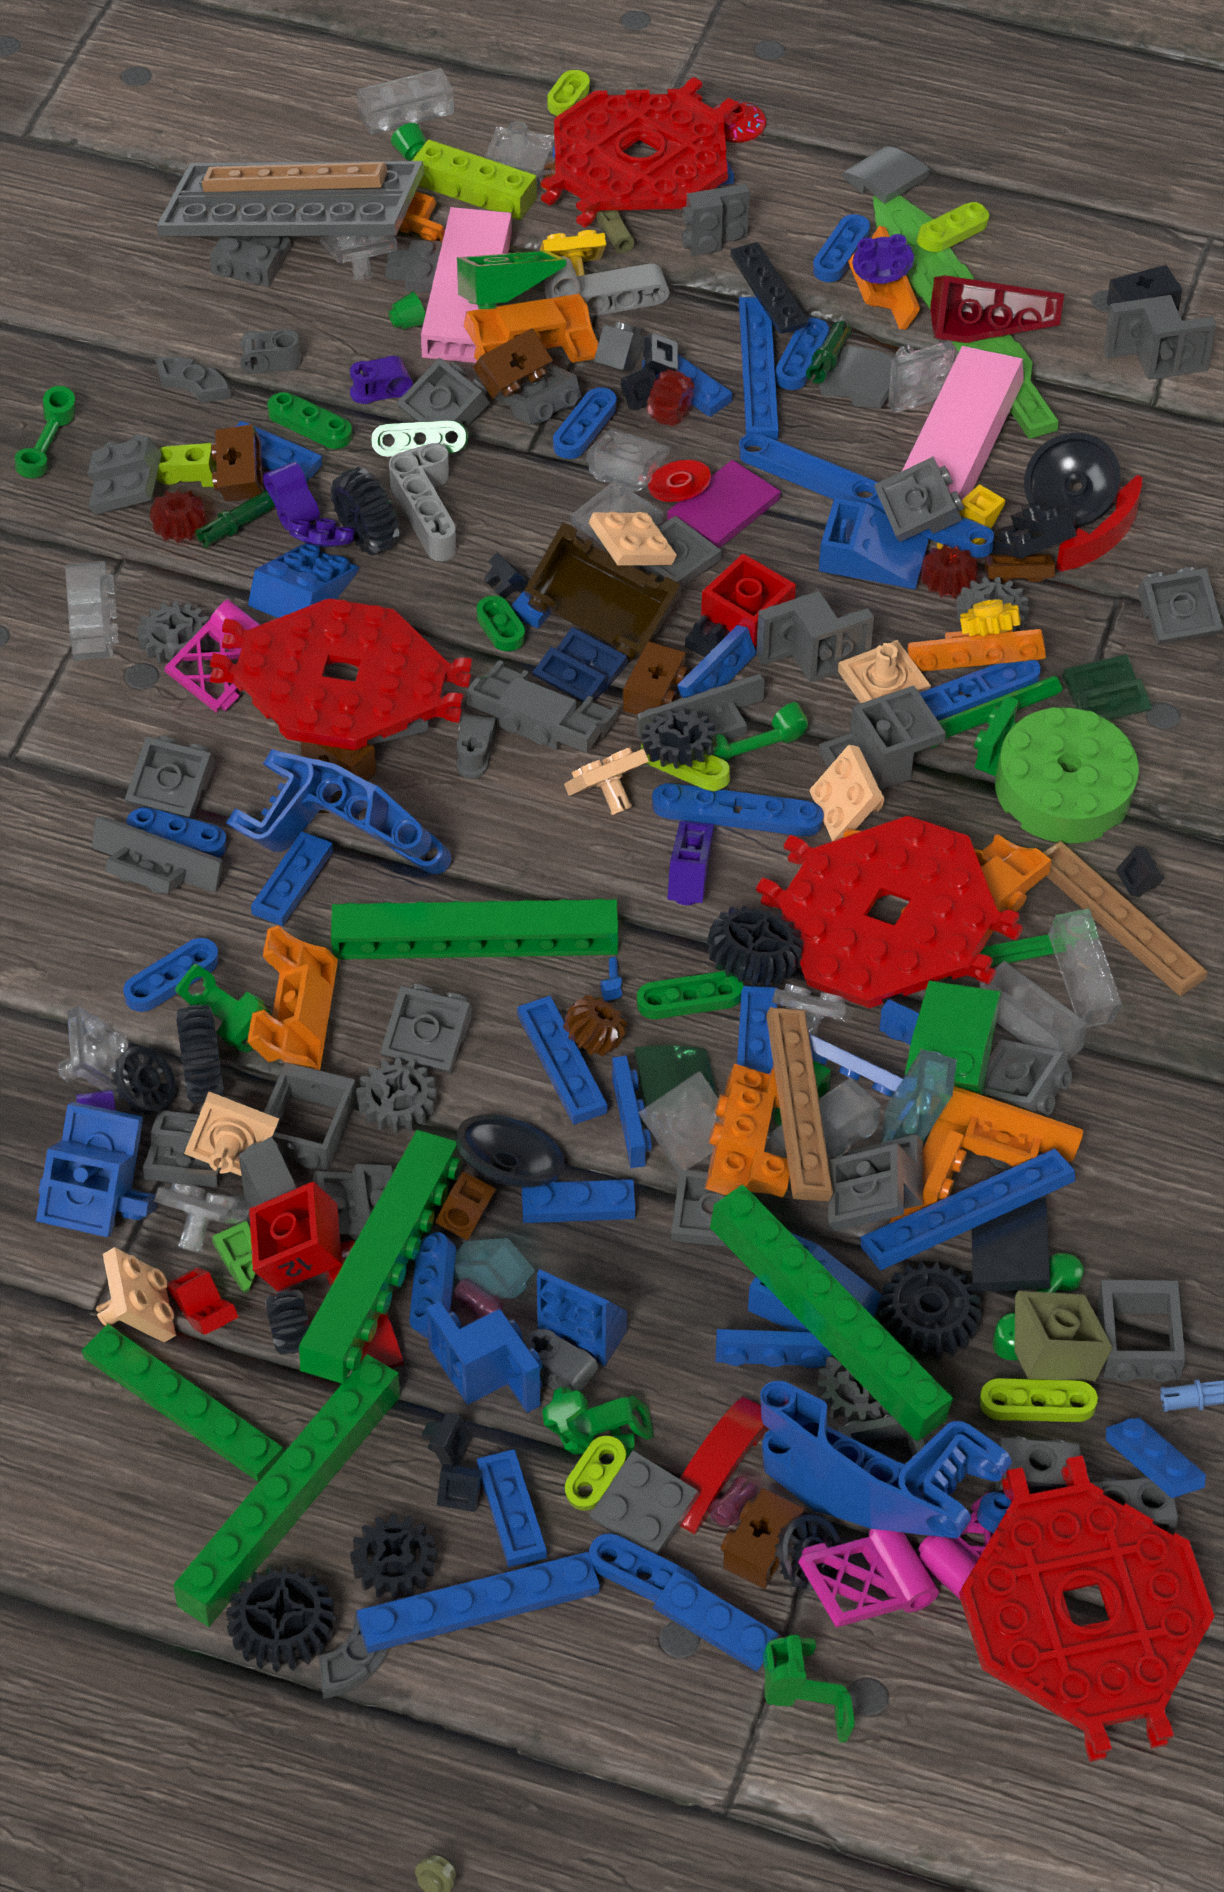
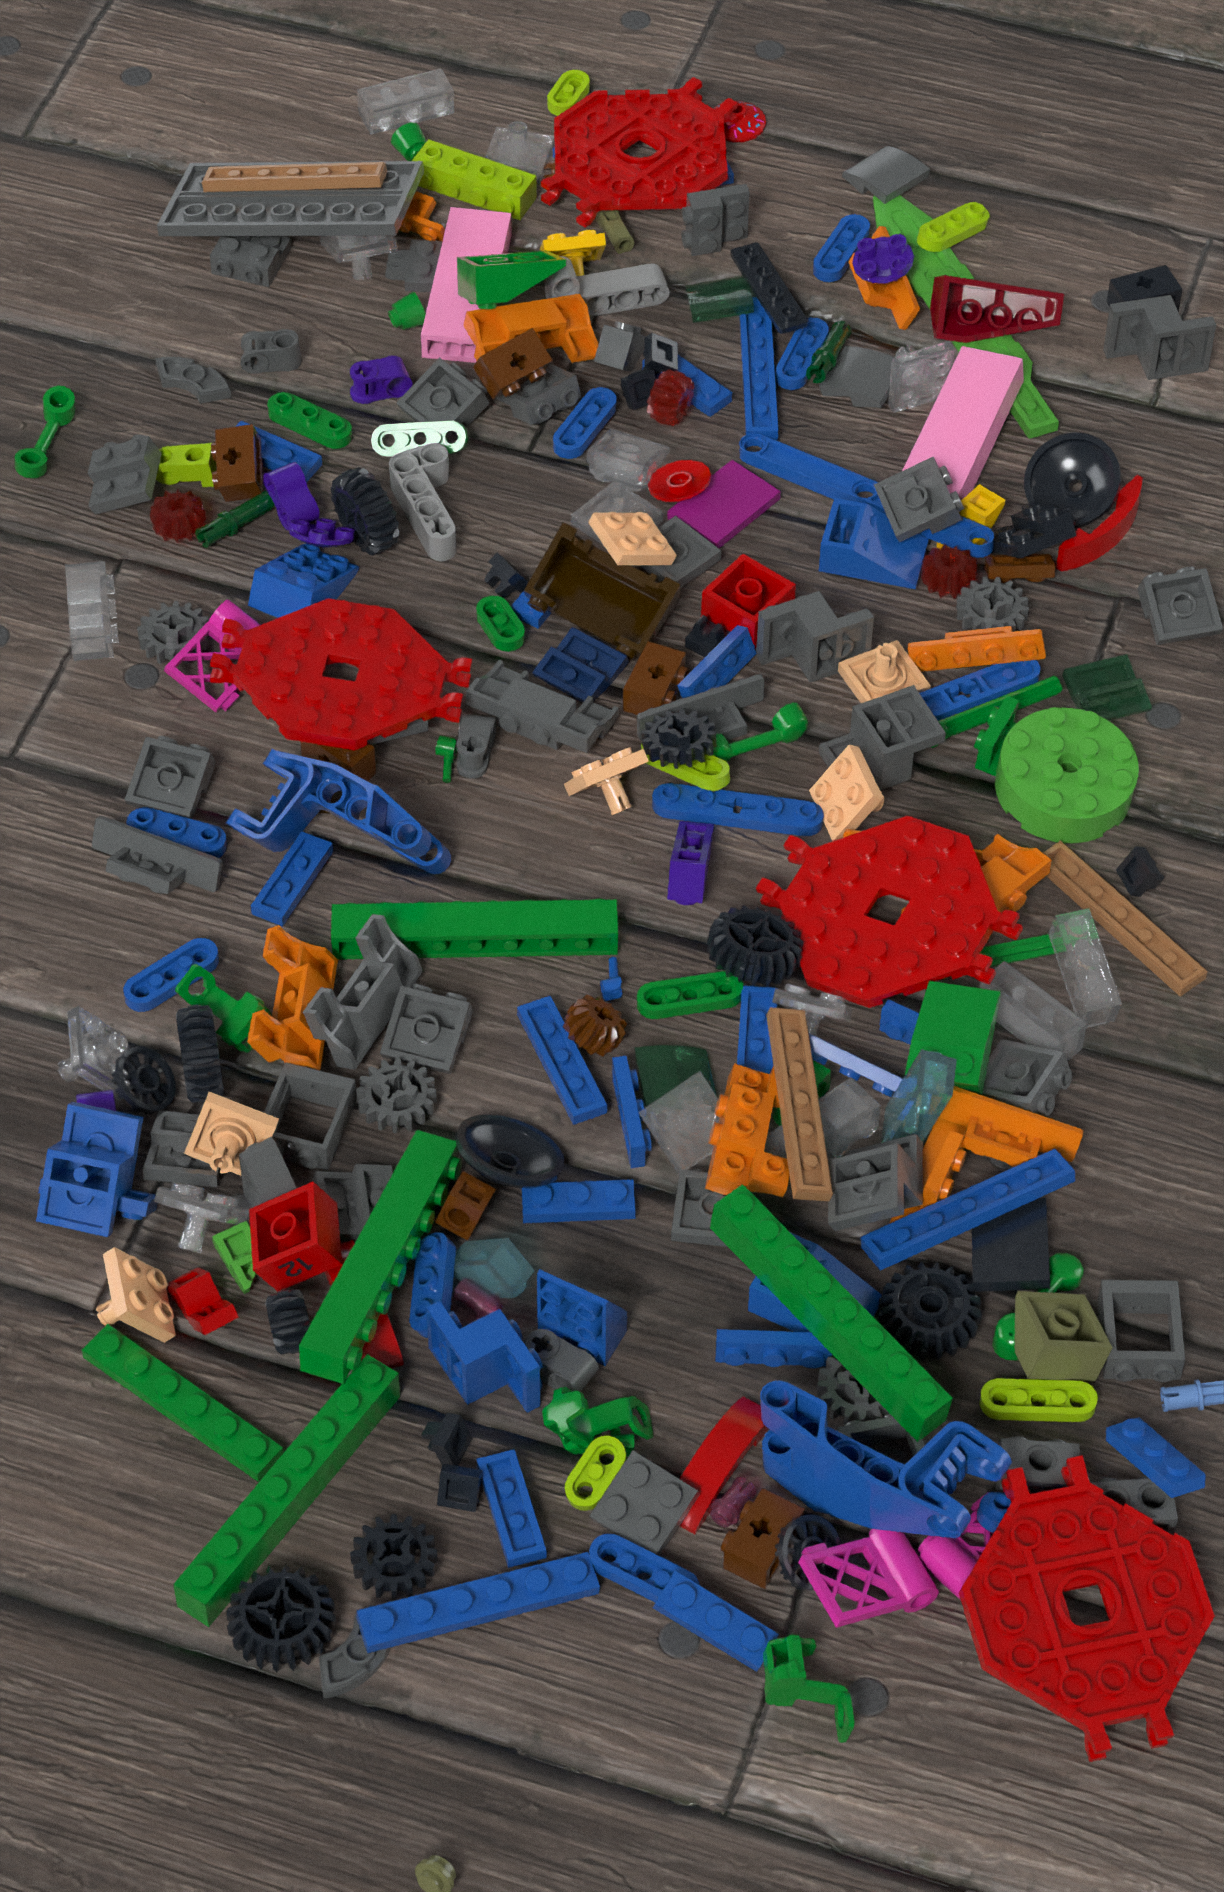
(368, 999): none -> dark grey bracket
(447, 748): none -> green hand
(719, 298): none -> clear green slope
(990, 618): yellow gear -> none

